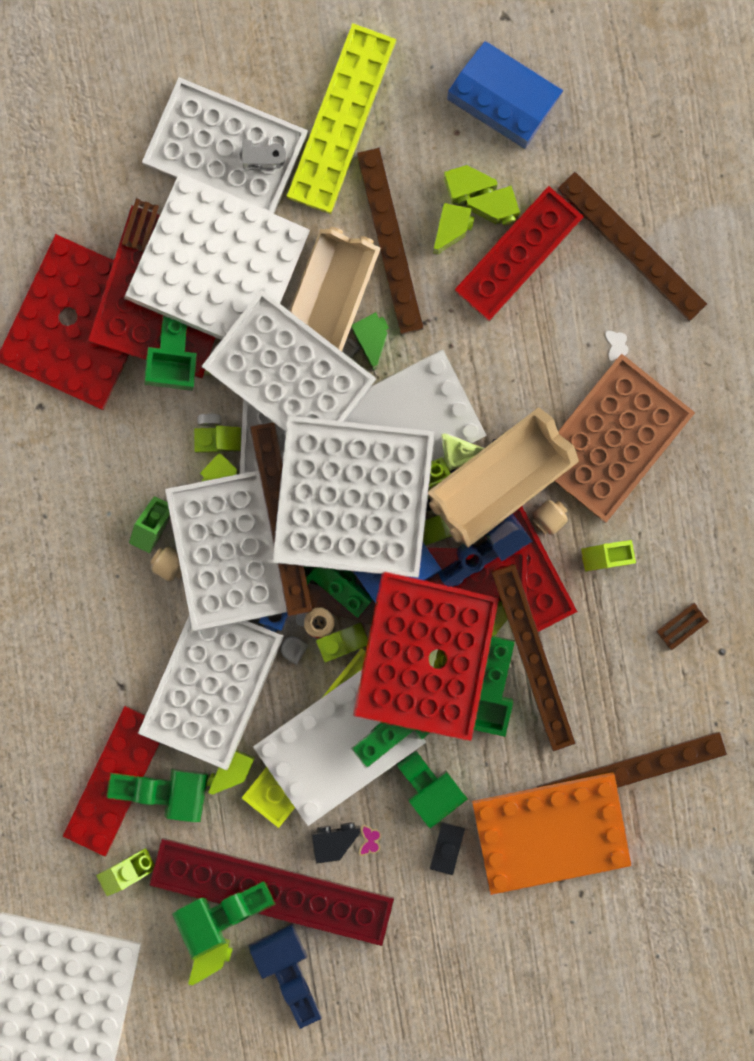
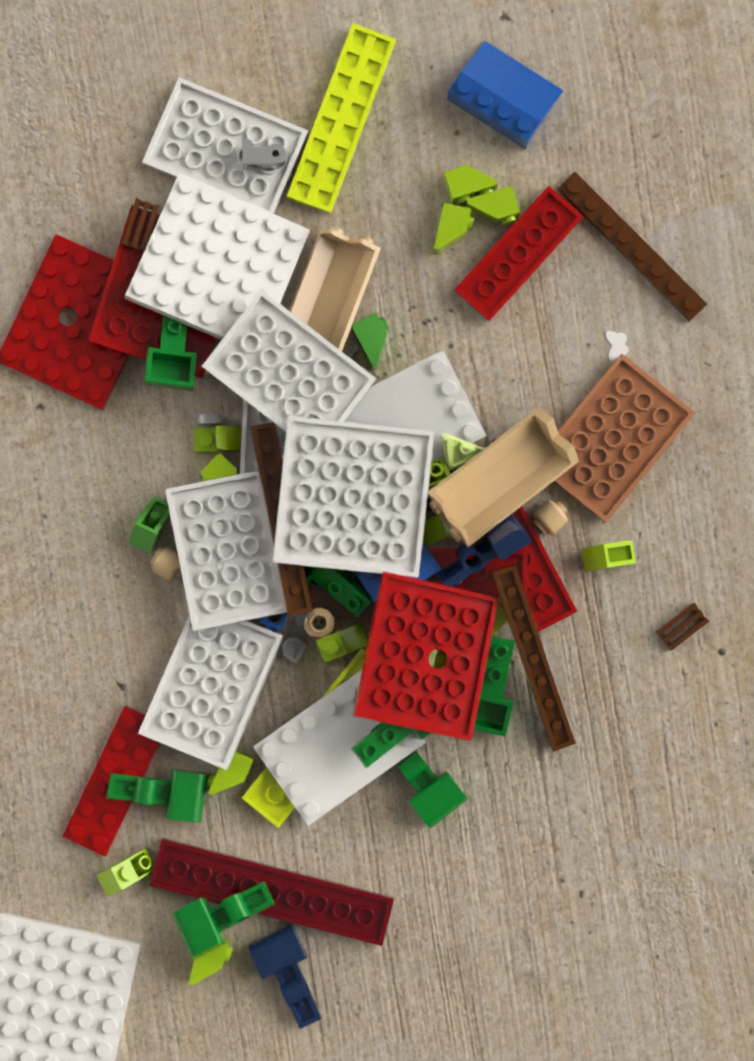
(333, 843): black slope -> none
(371, 838): dark pink sticker -> none
(390, 241): reddish brown plate -> none
(447, 848): black tile -> none
(551, 833): orange plate -> none
(657, 761): reddish brown plate -> none

